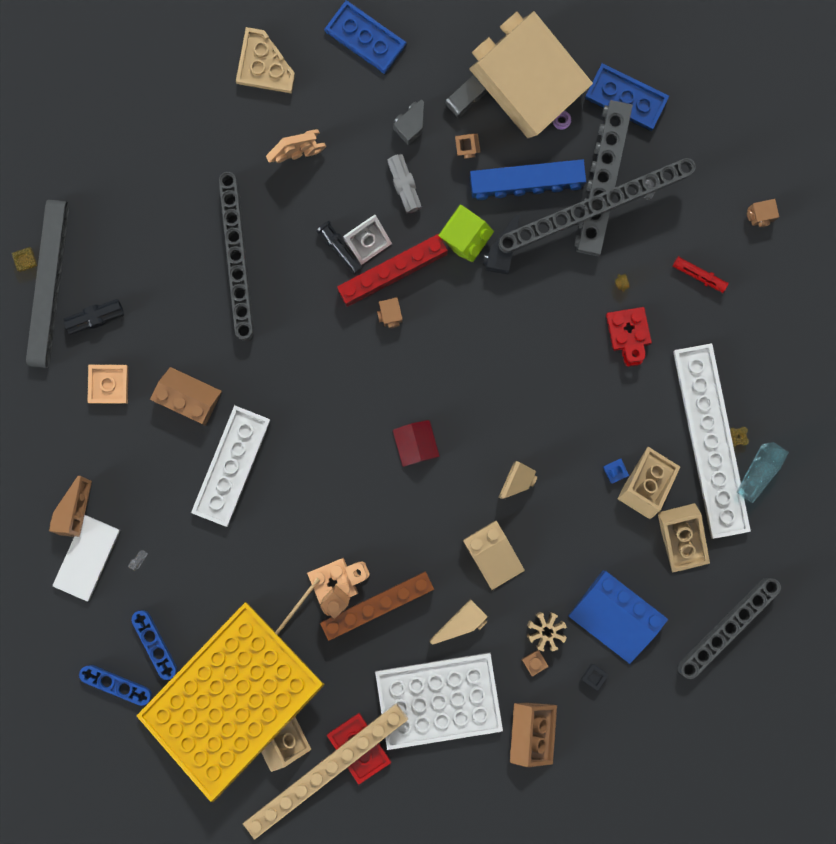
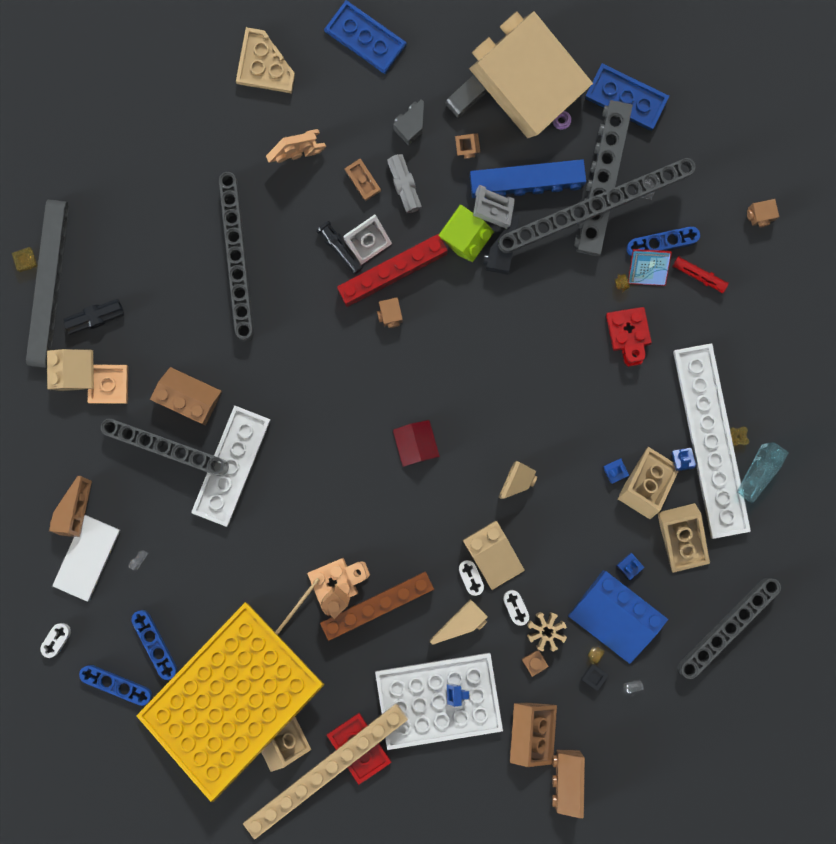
(59, 643): none -> white beam
(70, 369): none -> tan slope
(156, 443): none -> dark grey beam
(362, 179): none -> medium nougat plate
(455, 695): none -> blue tile
(475, 575): none -> white beam
(492, 211): none -> light grey plate
(520, 605): none -> white beam
(569, 783): none -> medium nougat slope
(596, 654): none -> clear yellow plate
(630, 566): none -> blue tile
(633, 686): none -> clear tile
(649, 267): none -> piece
(662, 239): none -> blue beam
(683, 459): none -> tile

